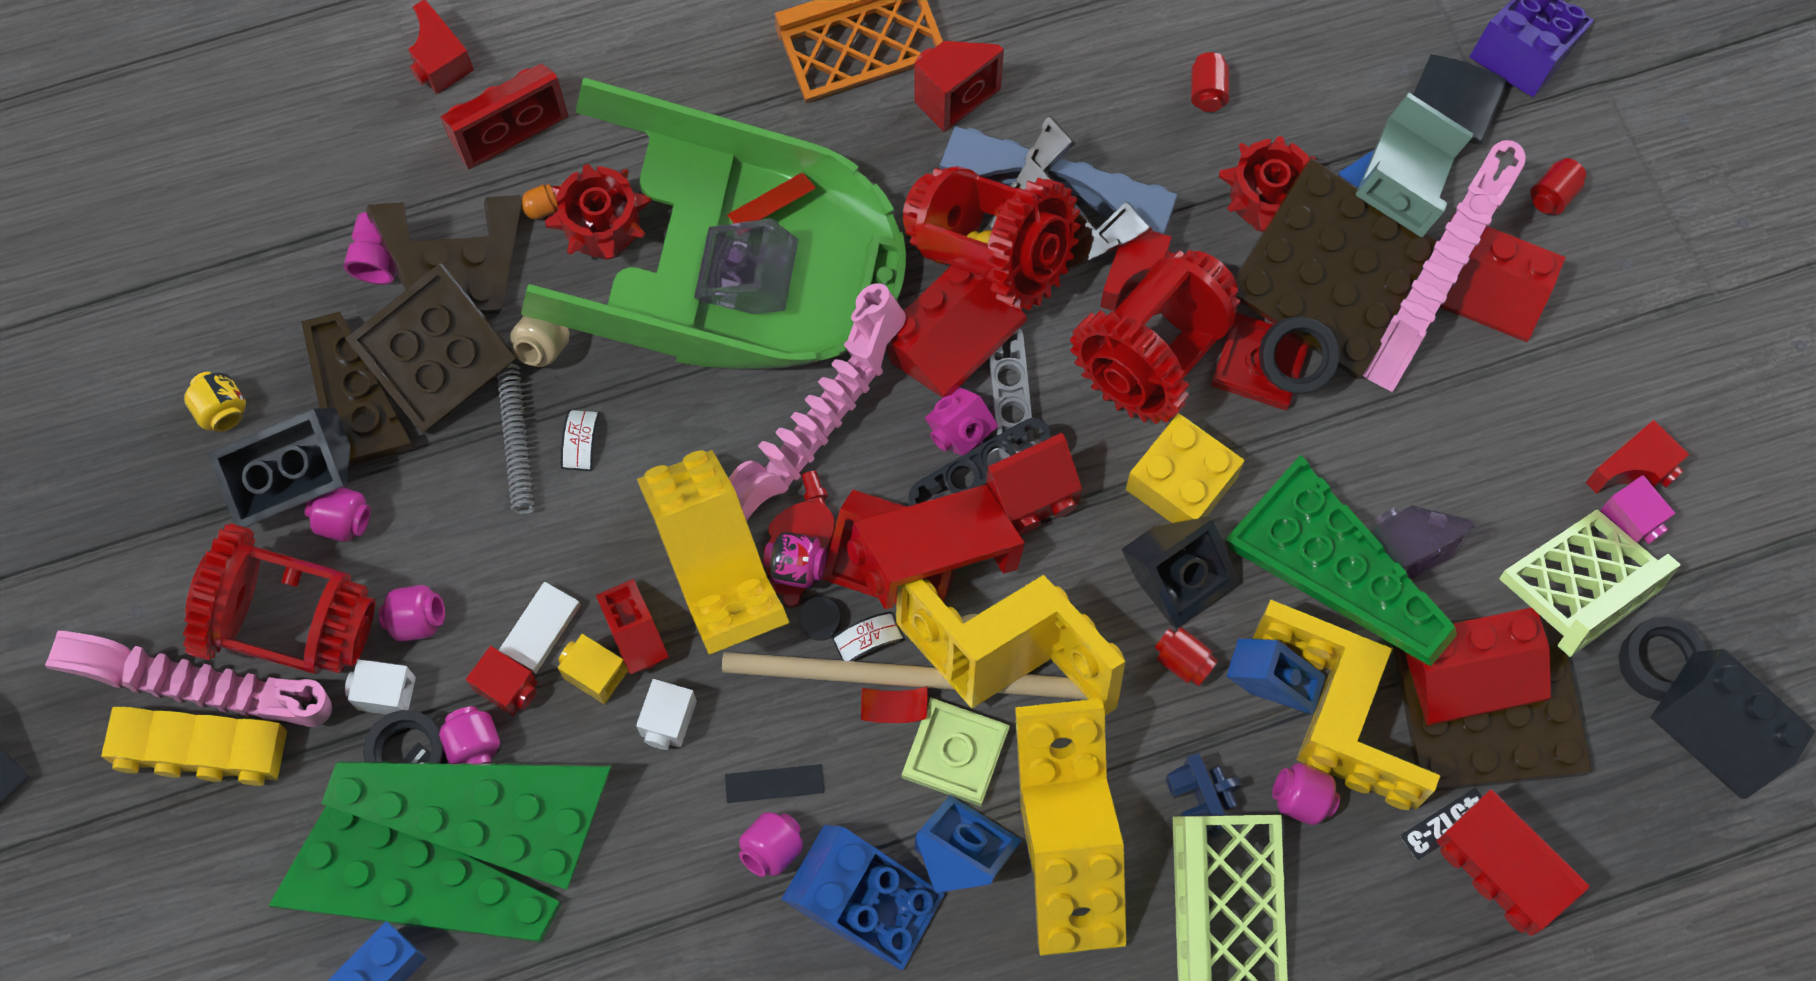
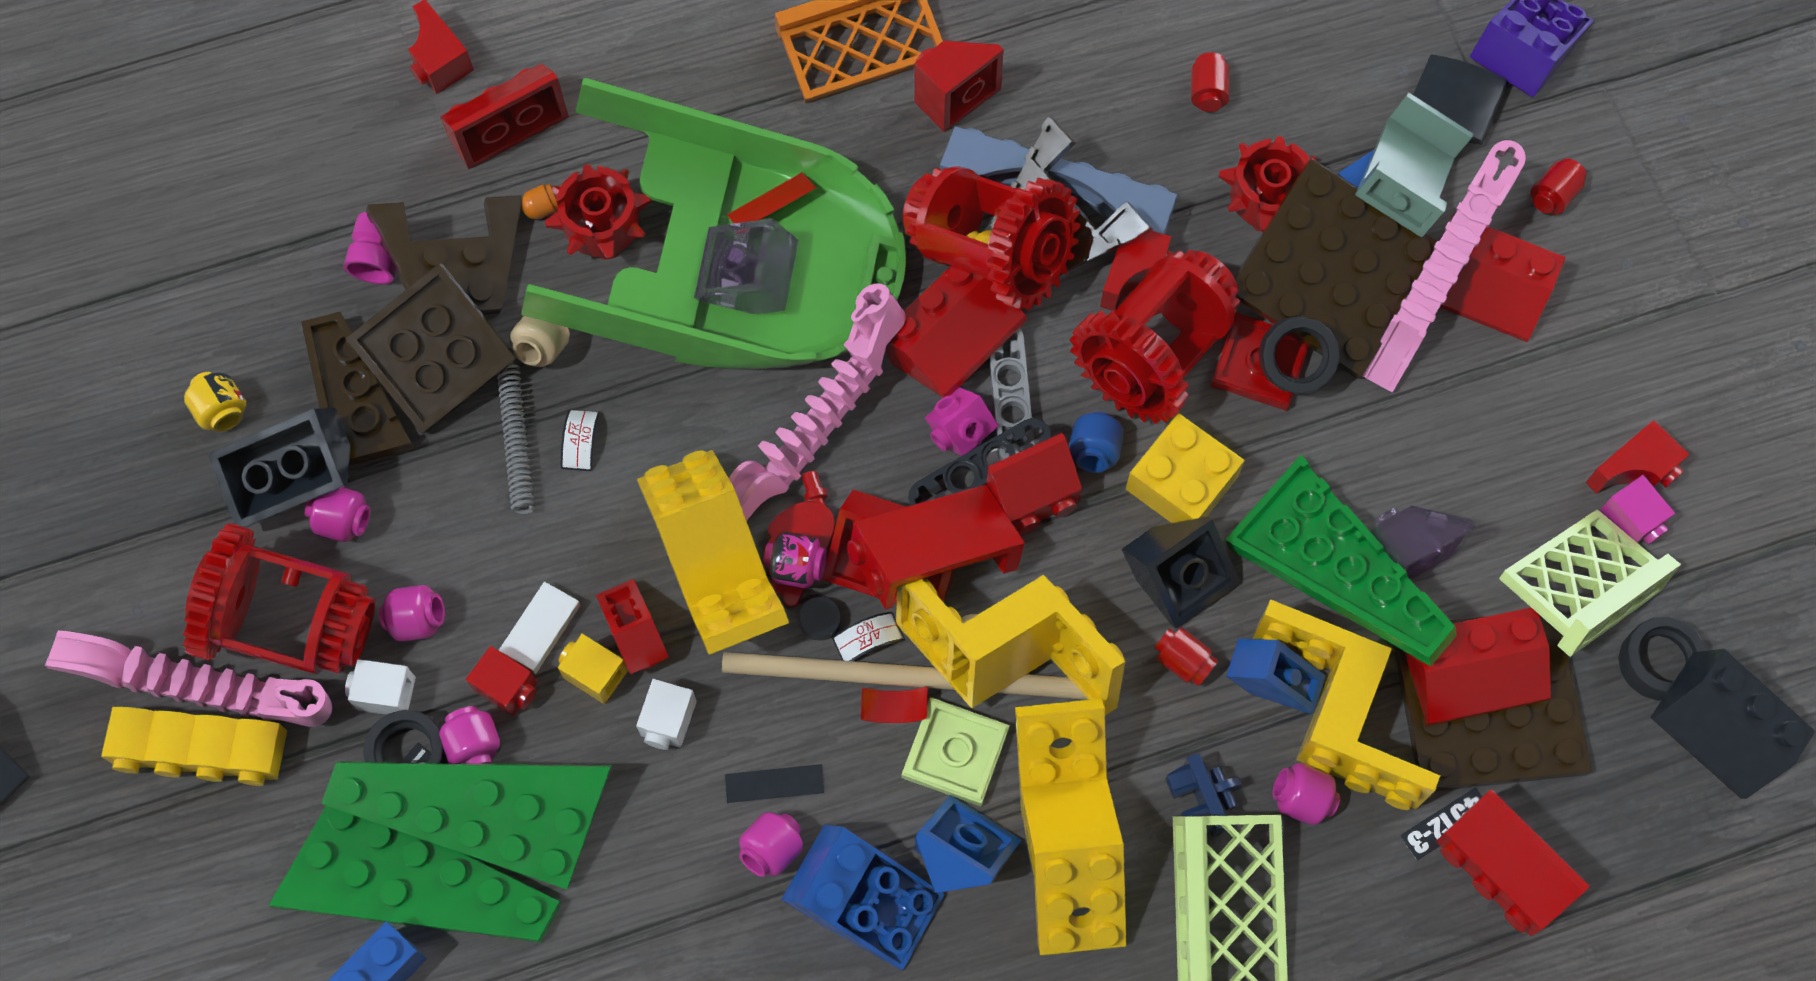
(1096, 441): none -> blue head

